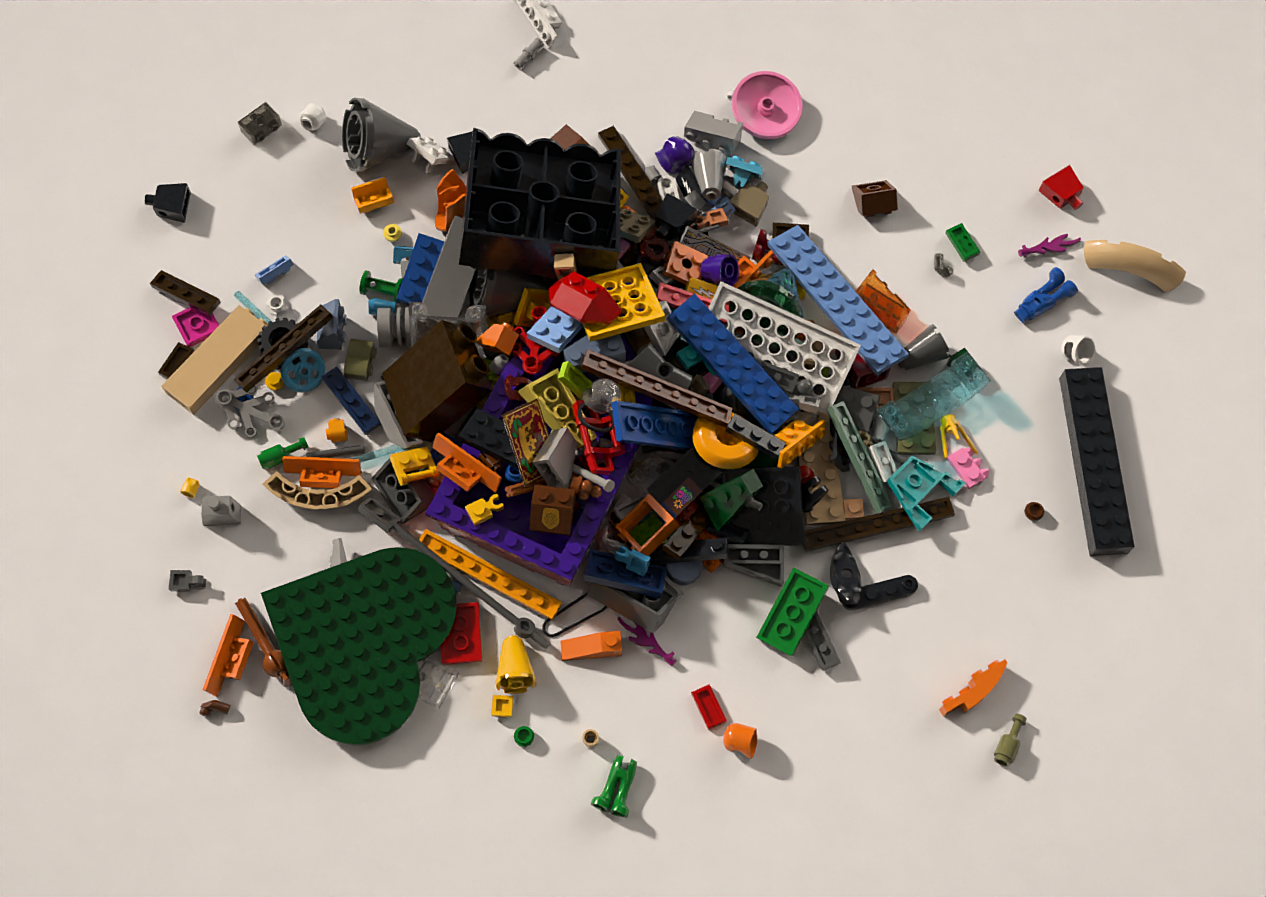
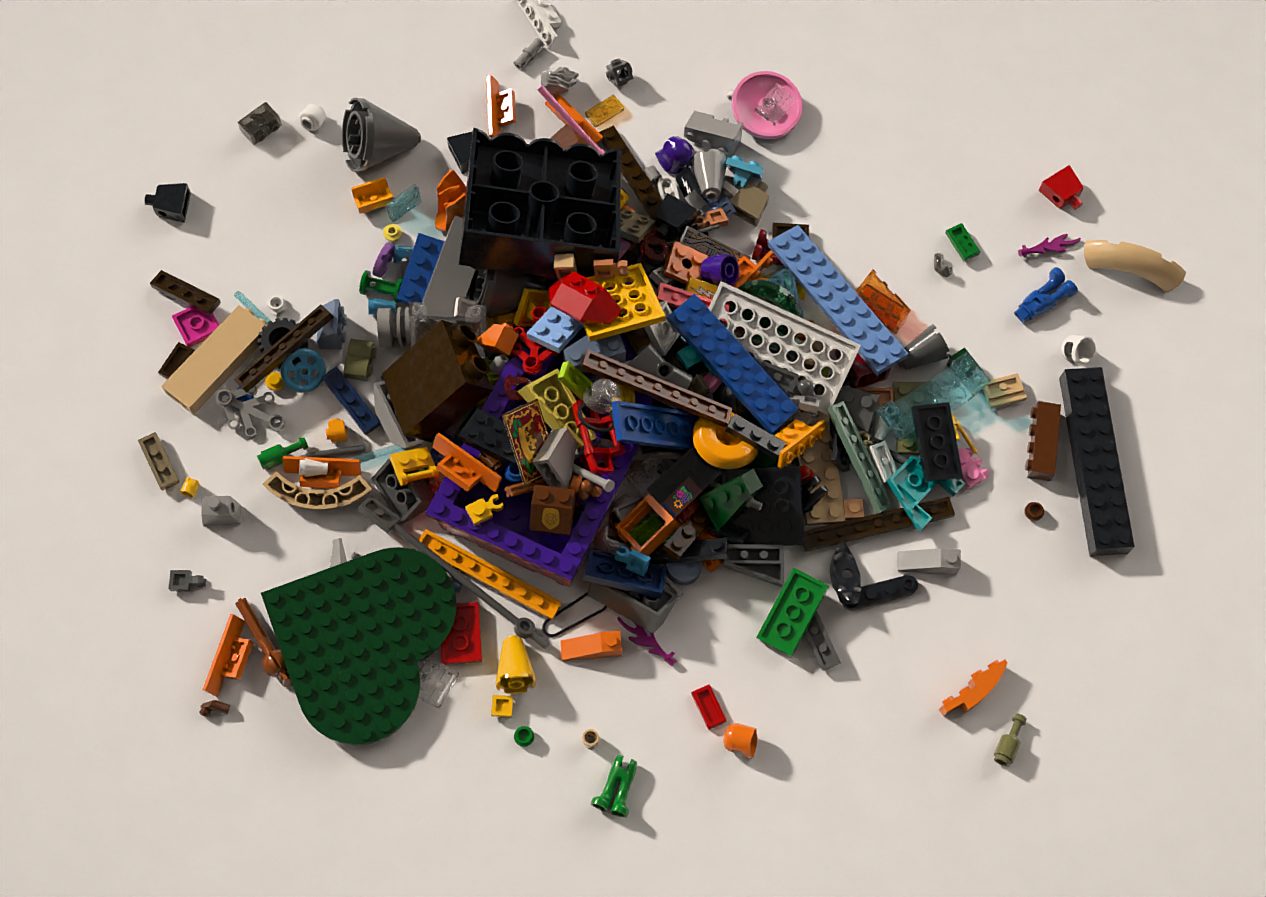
(158, 461): none -> dark tan plate
(269, 273): medium blue plate -> none
(312, 468): none -> white cone
(384, 257): none -> medium lavender tile
(404, 203): none -> clear light blue plate
(427, 148): white plate -> none
(461, 306): none -> white plate
(500, 107): none -> orange bracket
(559, 80): none -> light grey hair
(570, 121): none -> bright pink bar
(584, 124): none -> orange bracket
(604, 111): none -> clear yellow plate
(607, 268): none -> nougat plate
(624, 73): none -> dark grey brick
(775, 104): none -> clear plate
(875, 198): reddish brown slope -> none
(930, 561): none -> light grey slope
(936, 442): none -> black plate
(1004, 391): none -> tan plate
(1044, 441): none -> reddish brown brick

